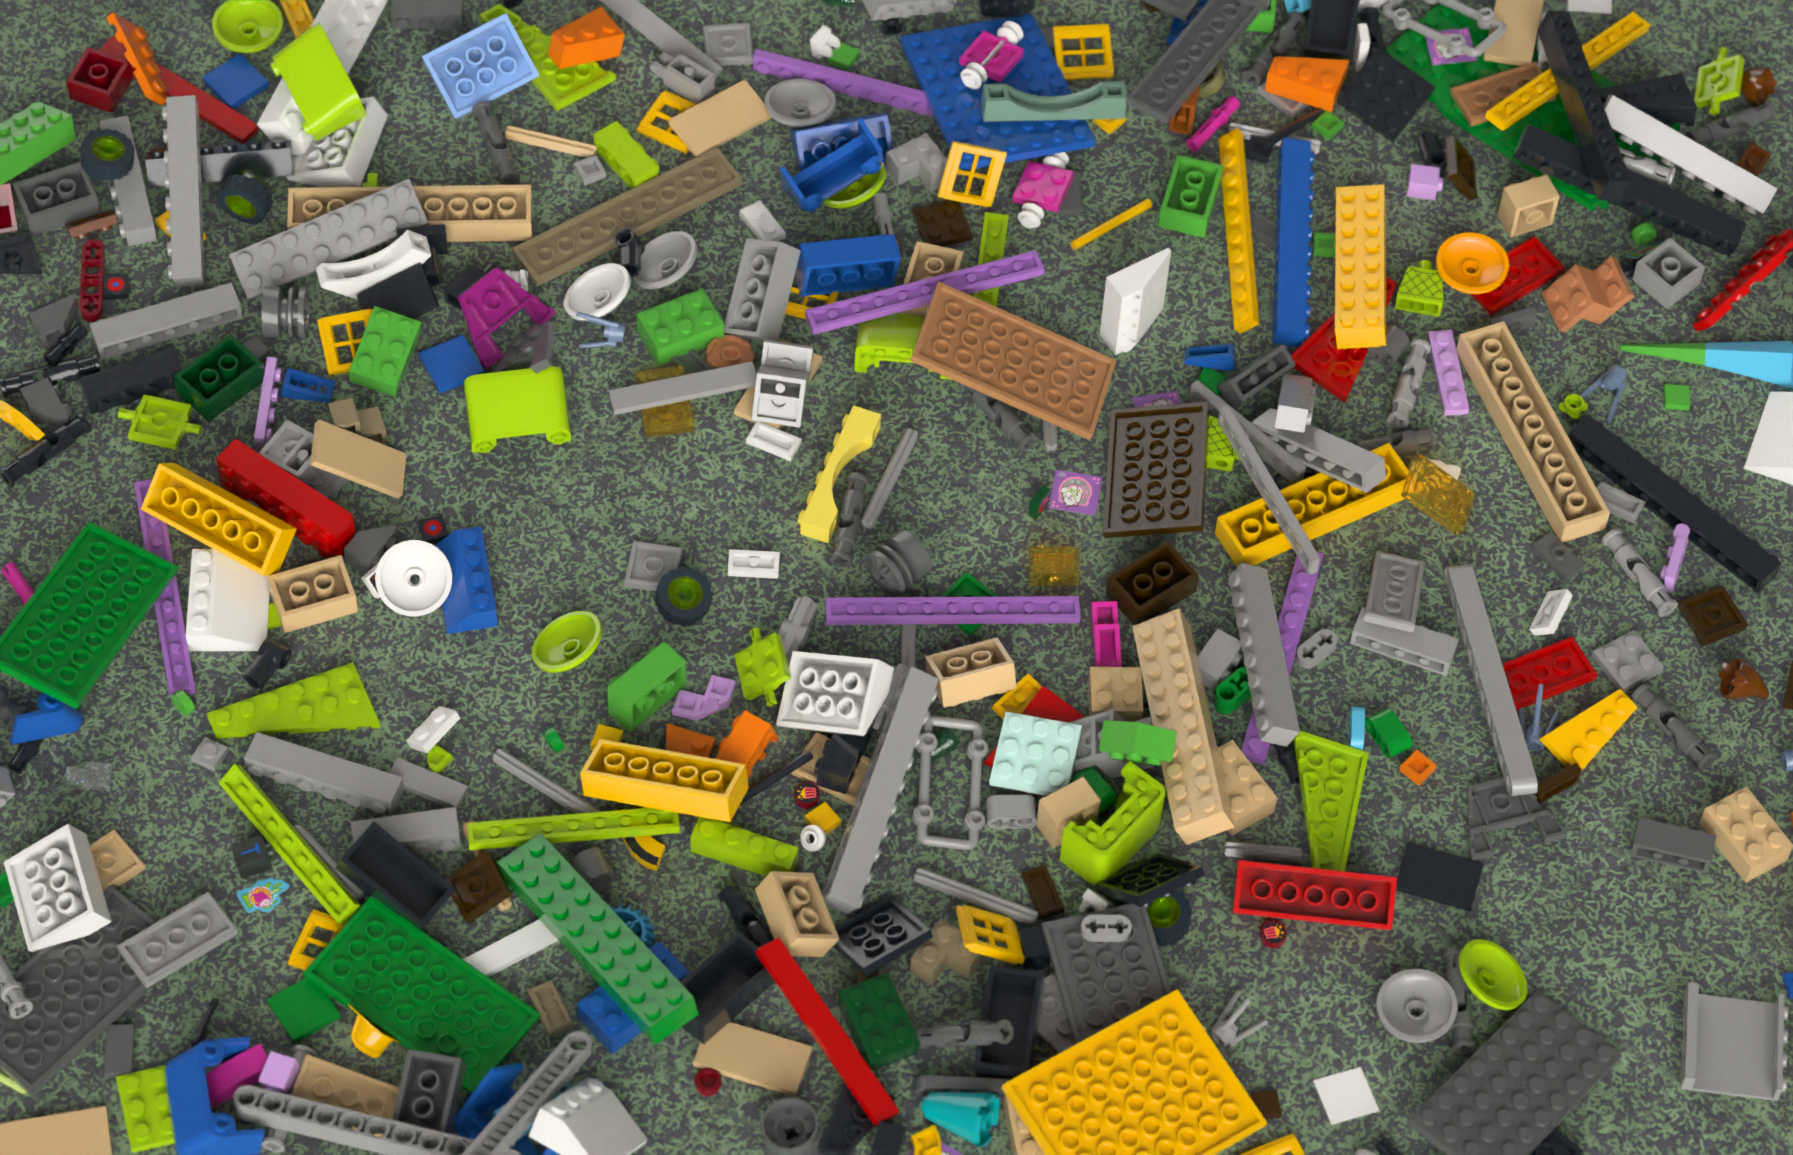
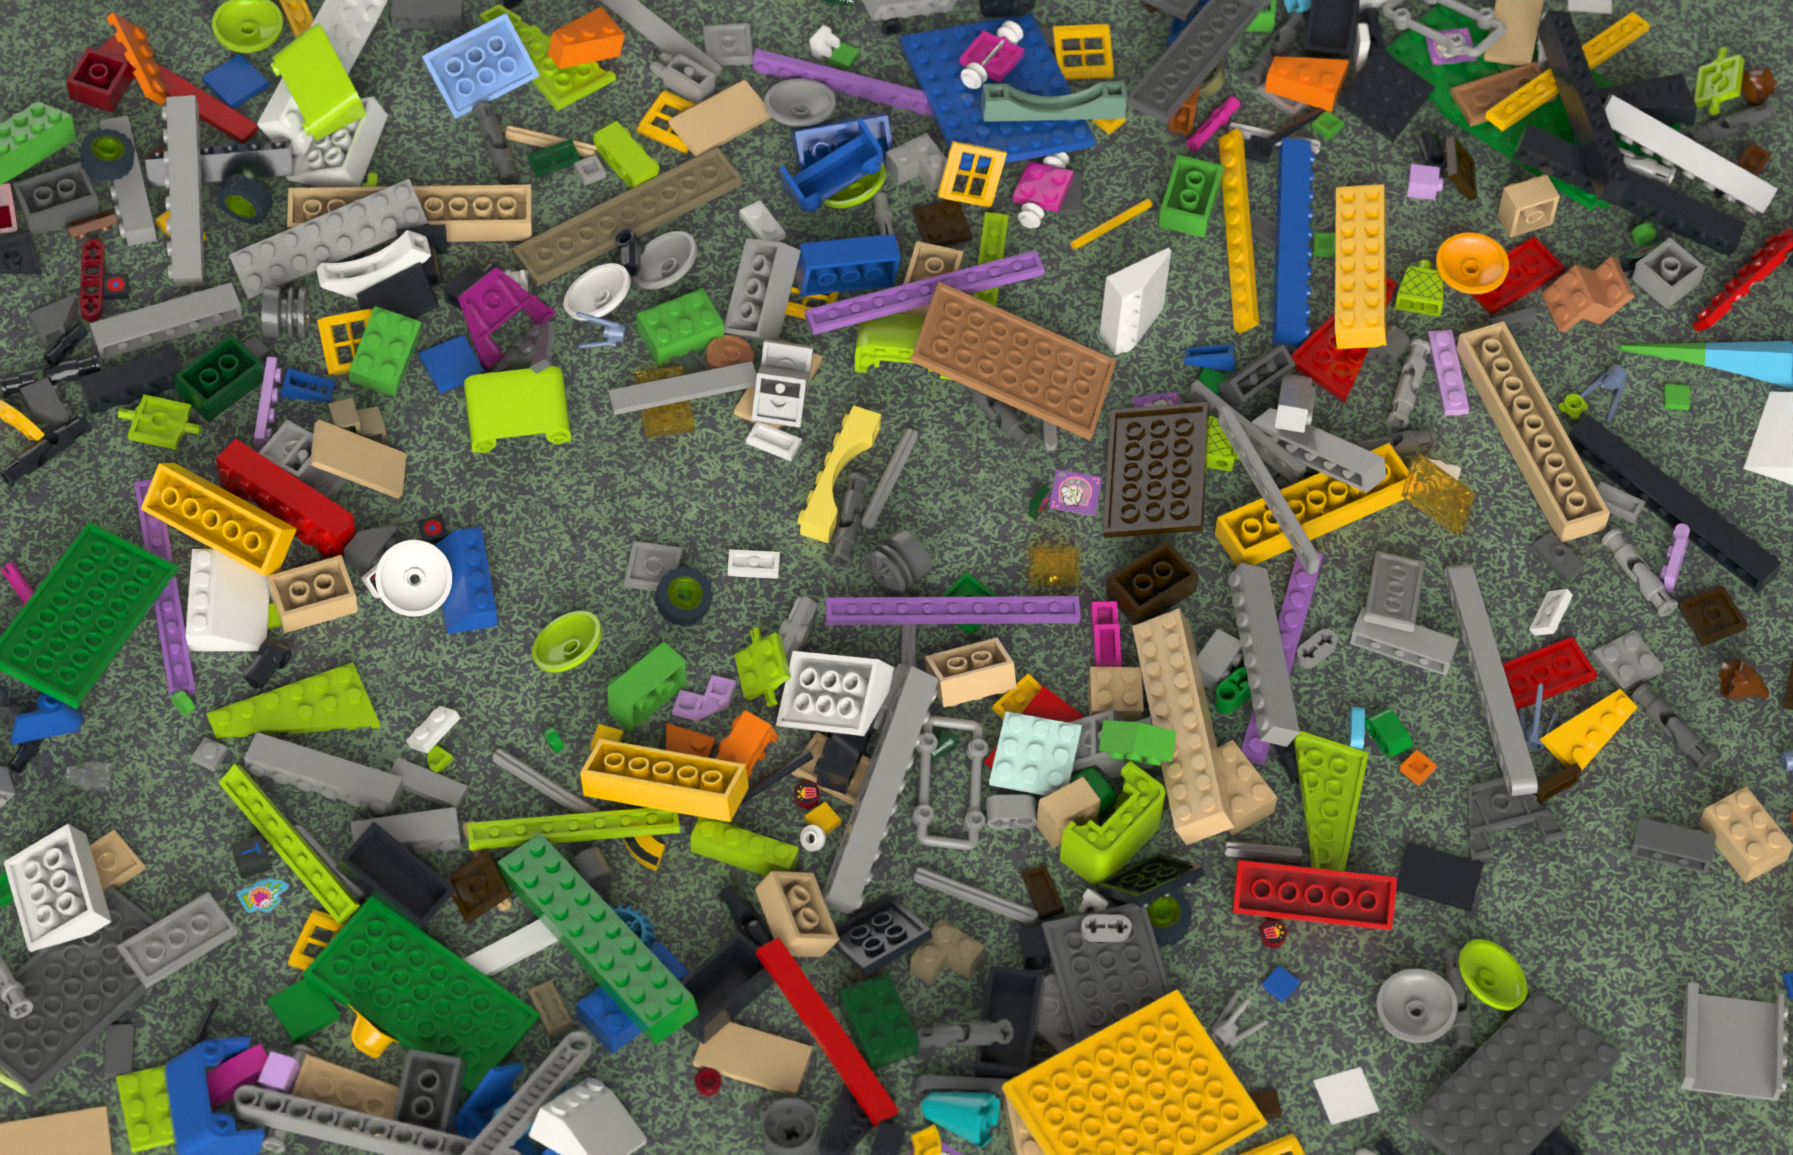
(553, 158): none -> dark green plate
(969, 932): yellow piece -> none
(1281, 984): none -> blue tile

